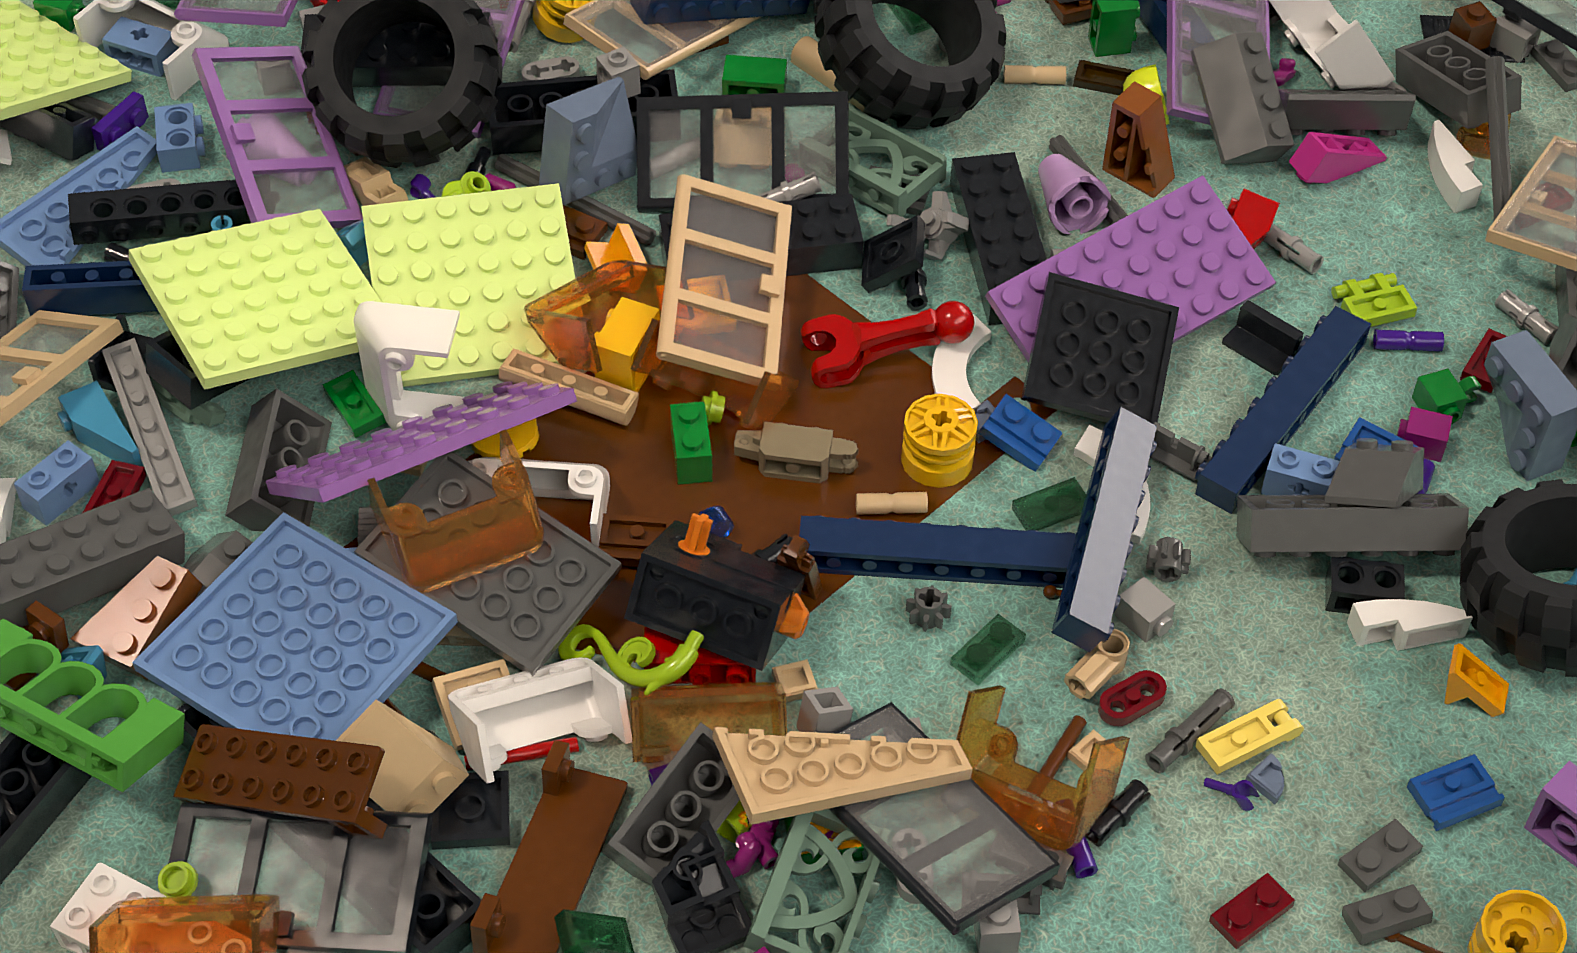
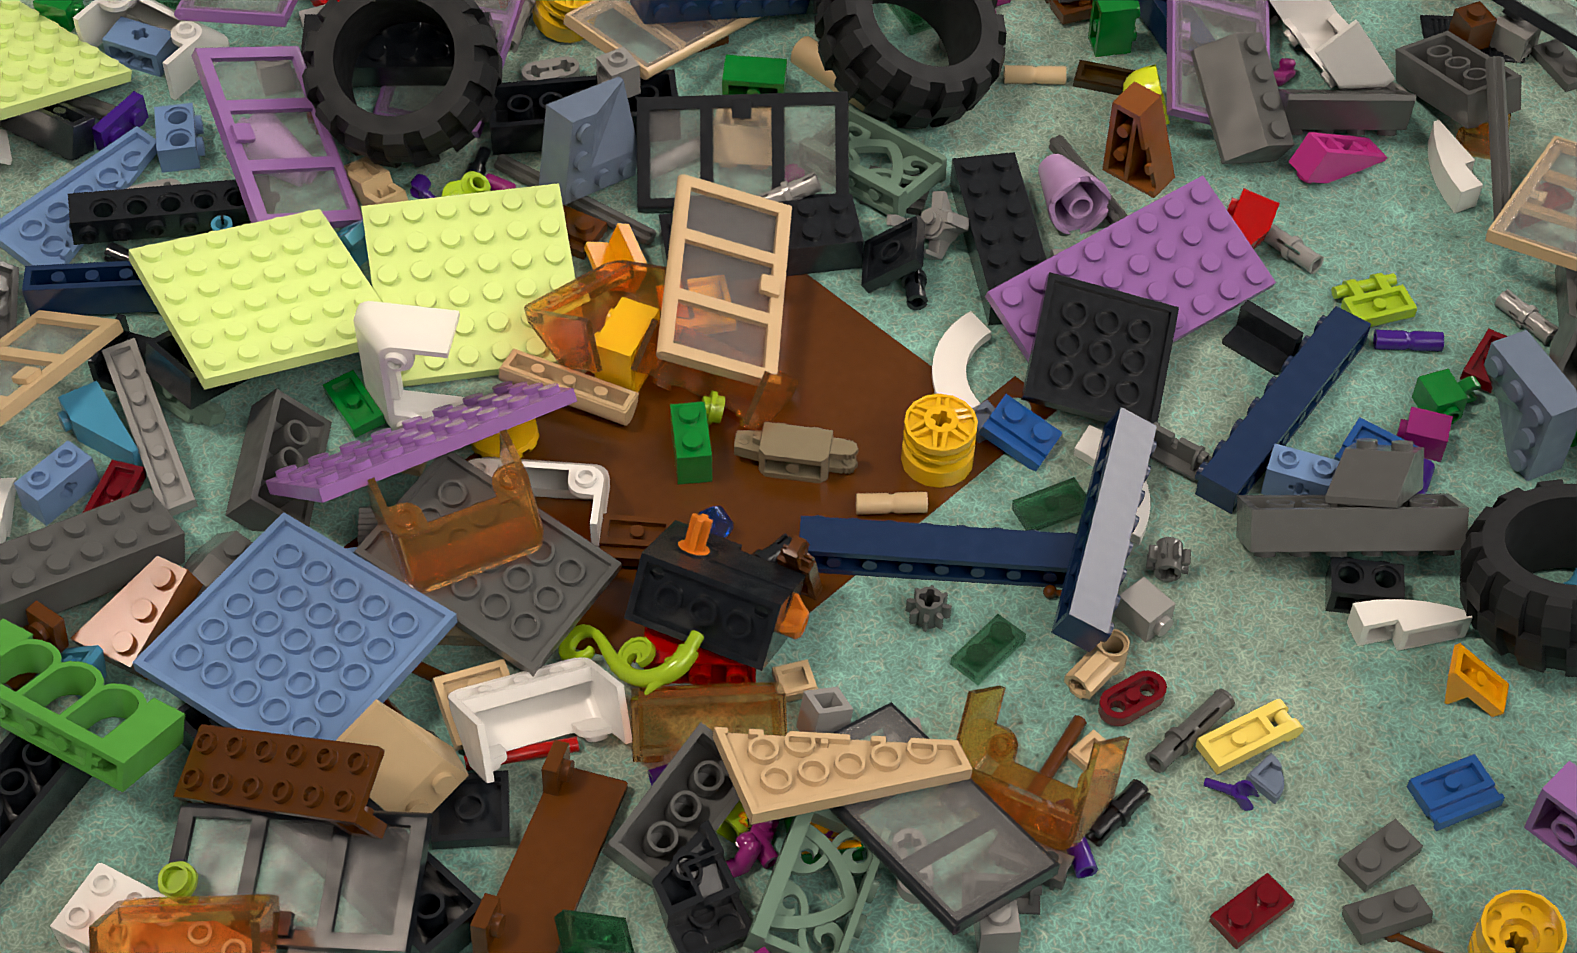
(863, 342): red piece -> none

